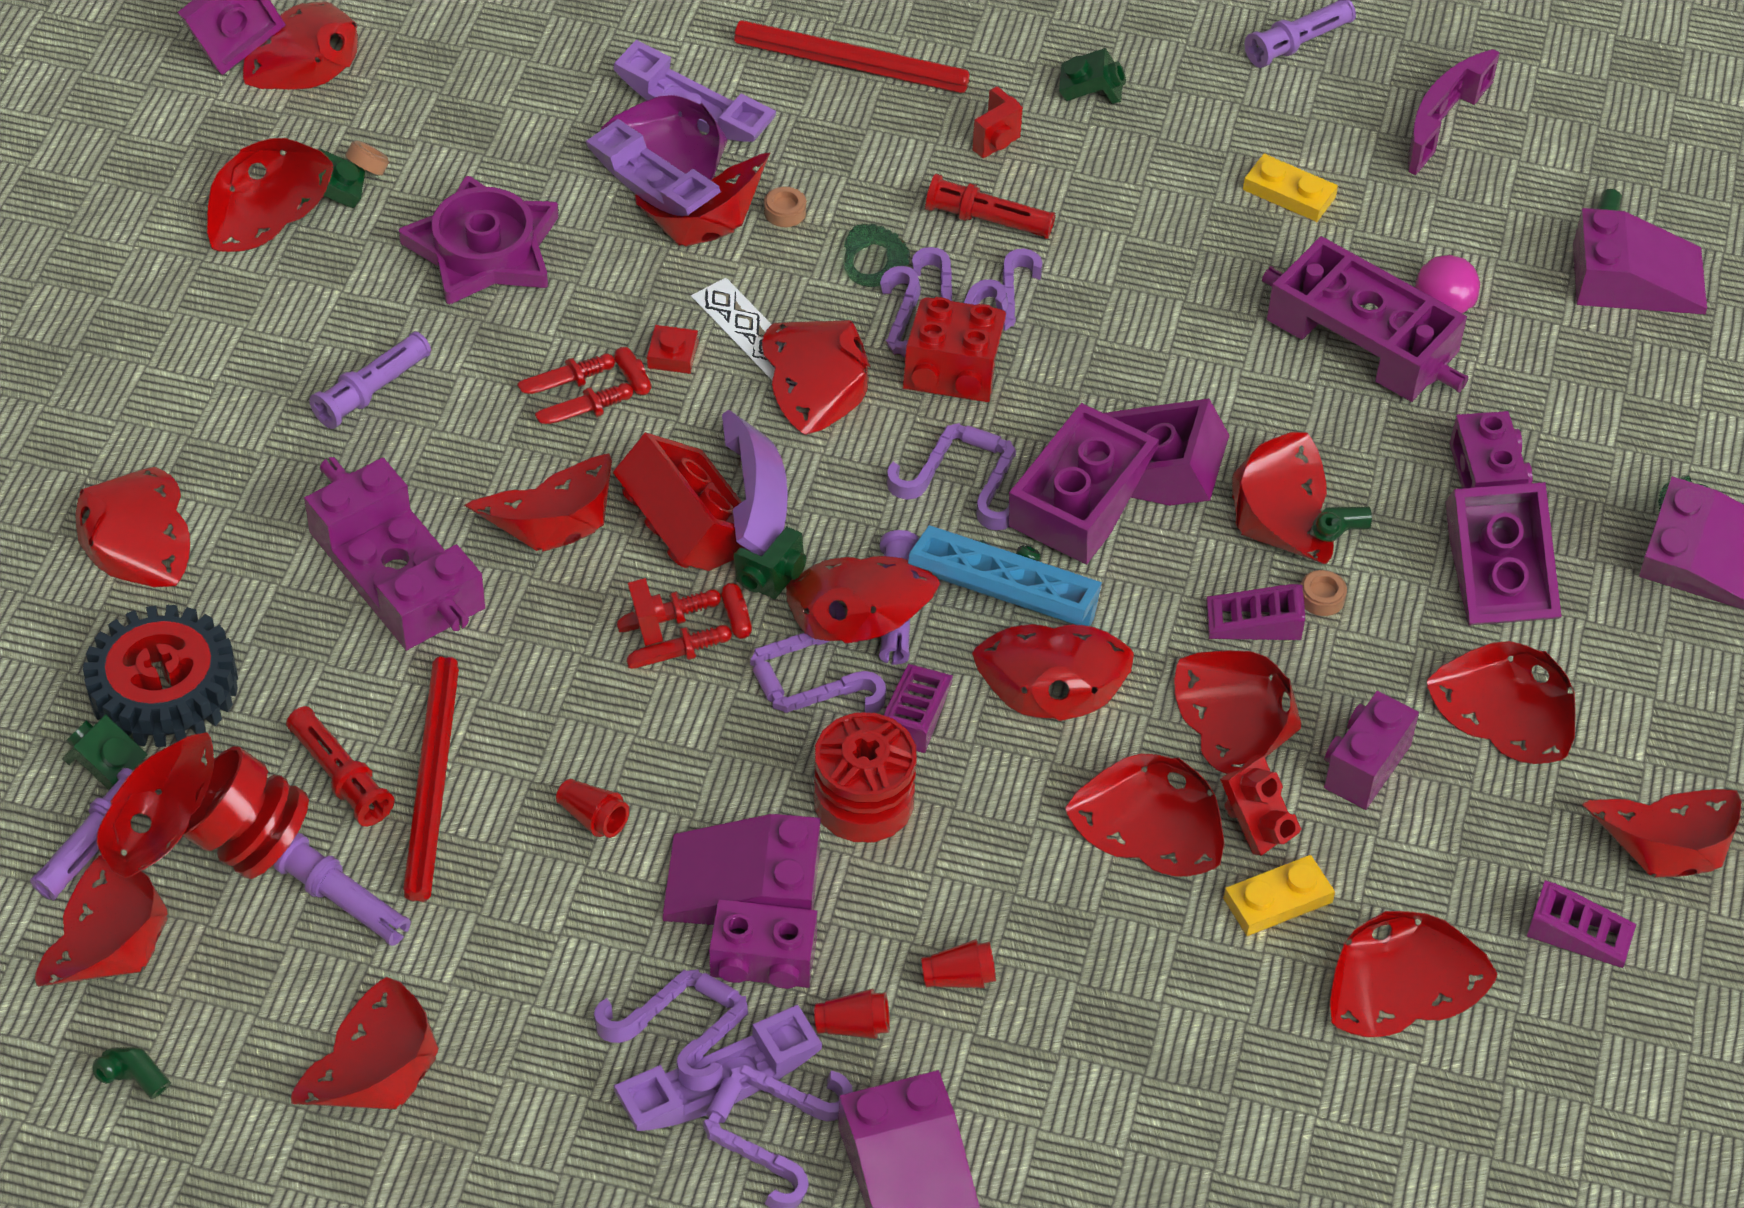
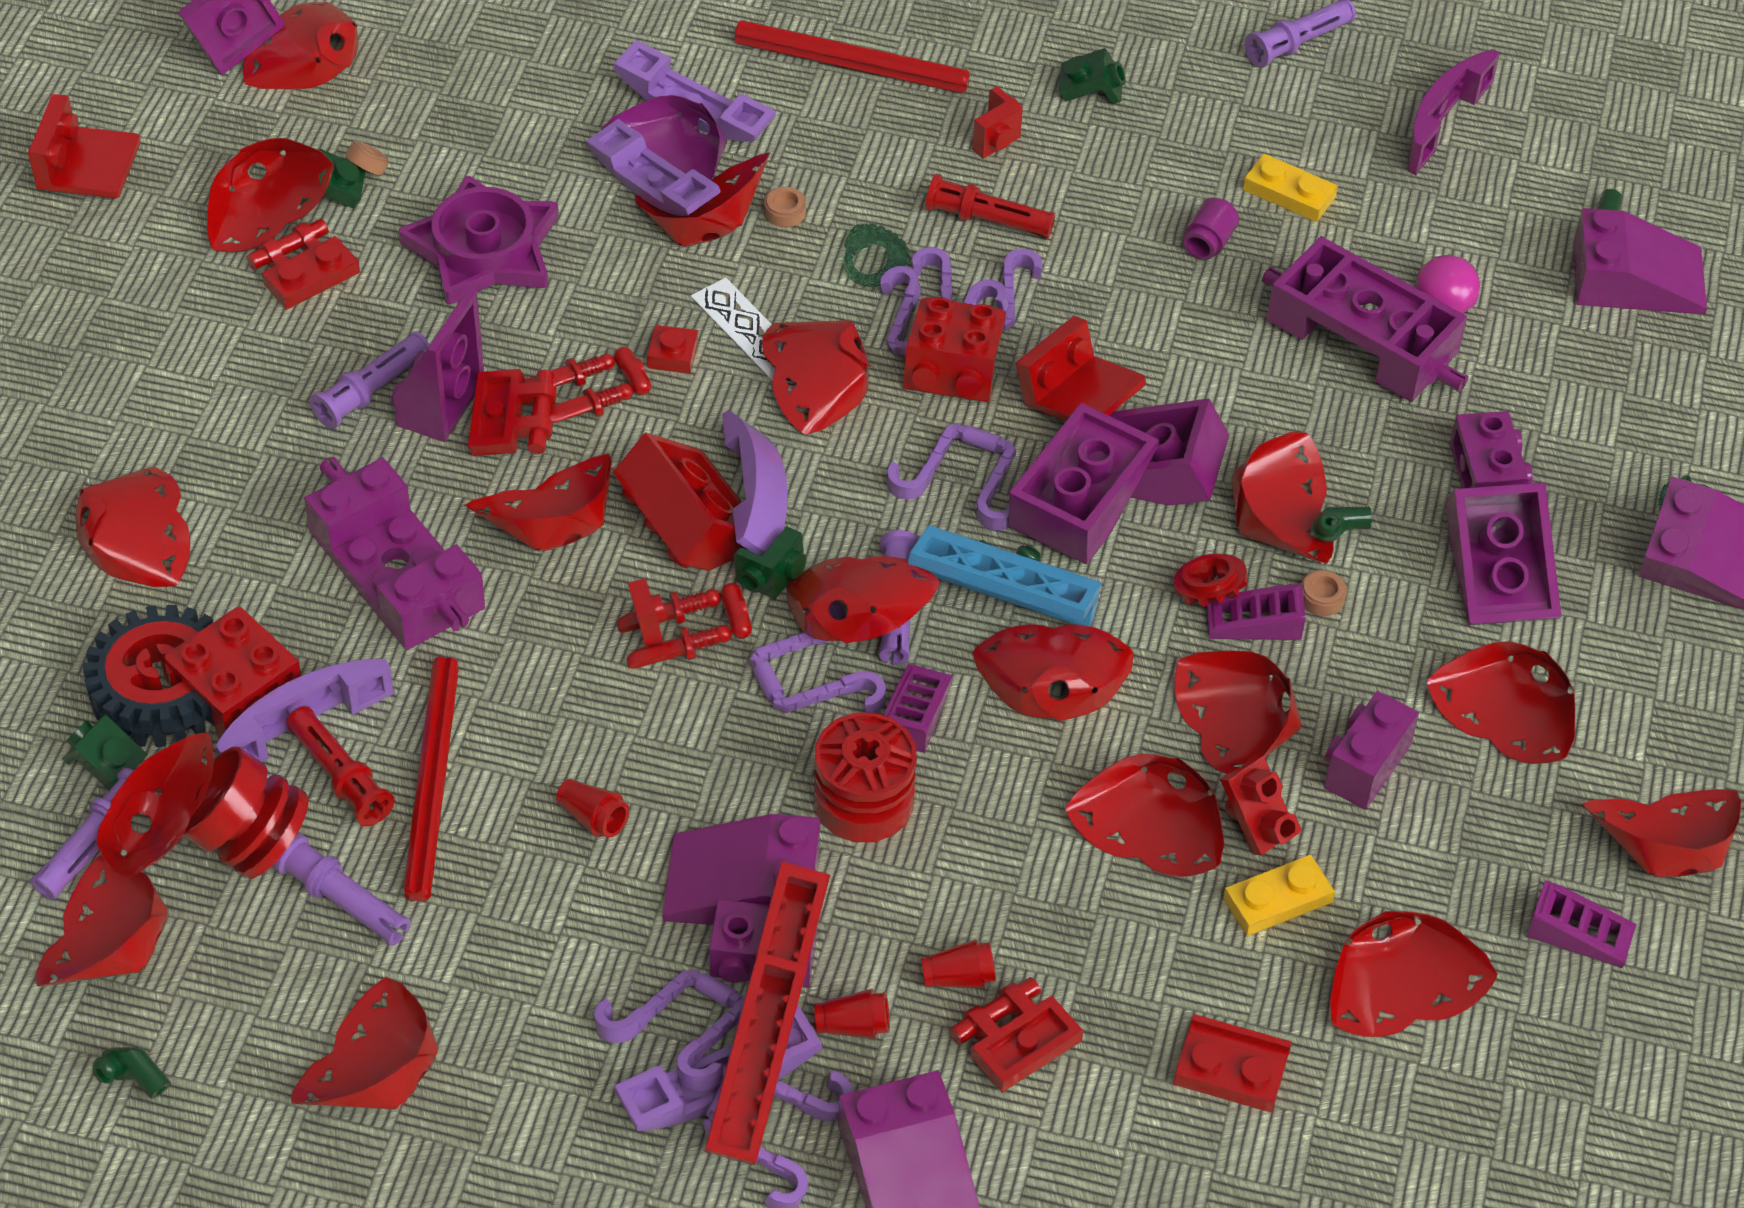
(79, 157): none -> red bracket
(232, 665): none -> red bracket
(307, 273): none -> red plate
(352, 683): none -> medium lavender slope
(443, 375): none -> magenta slope
(498, 409): none -> red plate
(767, 1013): none -> red slope
(1024, 1043): none -> red plate
(1066, 373): none -> red bracket
(1195, 579): none -> red gear
(1210, 228): none -> magenta brick
(1232, 1063): none -> red plate

